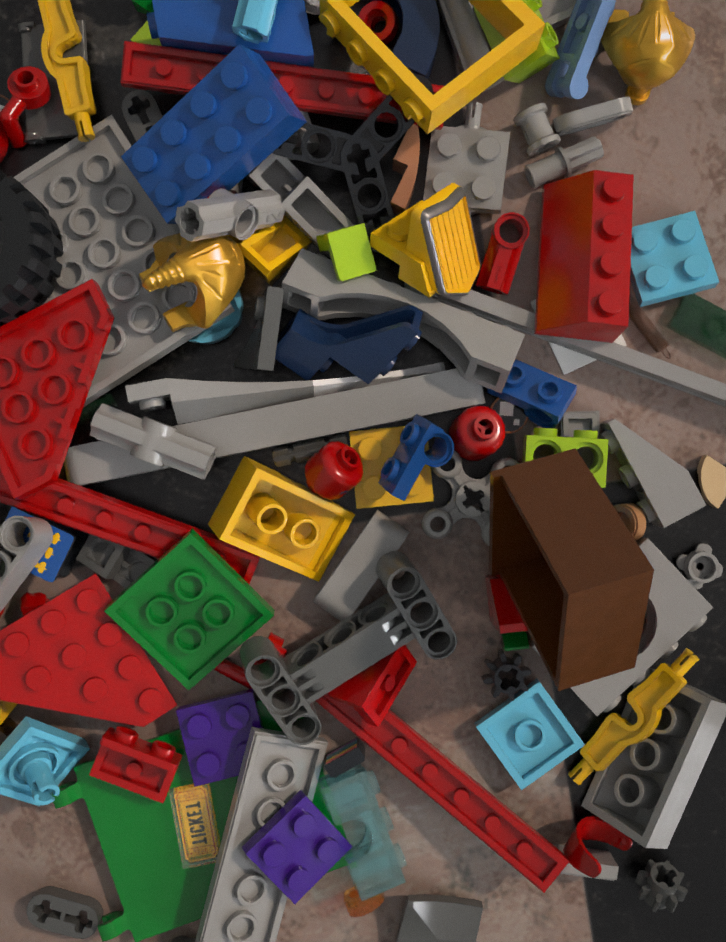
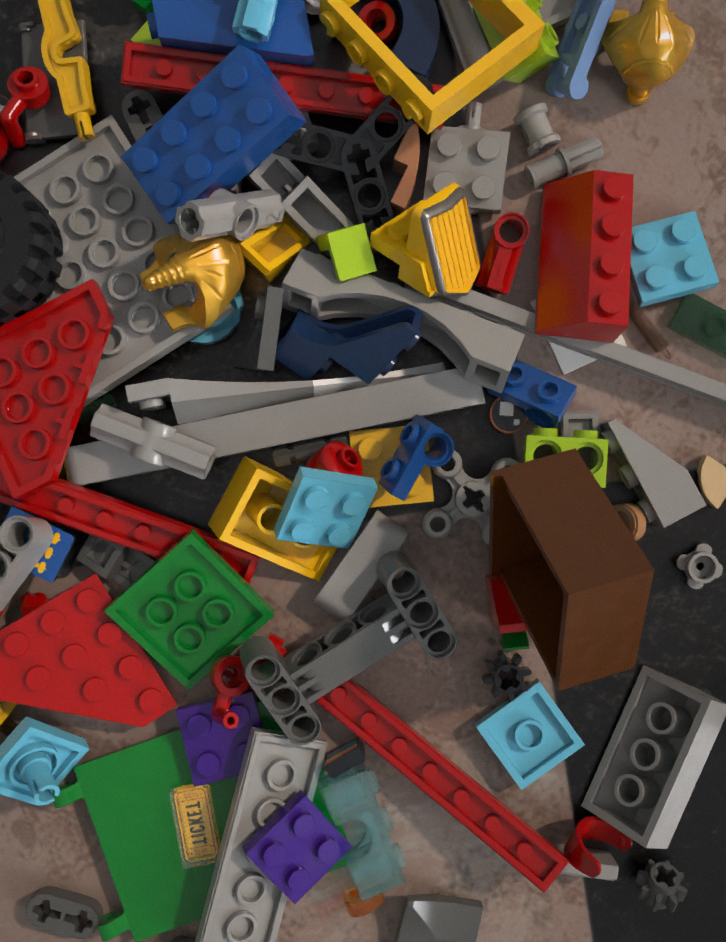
(136, 763): red bracket -> none
(227, 689): none -> red plate
(325, 508): none -> medium azure plate
(377, 686): red panel -> none
(477, 433): red head -> none
(593, 116): light grey tile -> none
(647, 702): yellow piece -> none
(670, 613): light grey arch -> none

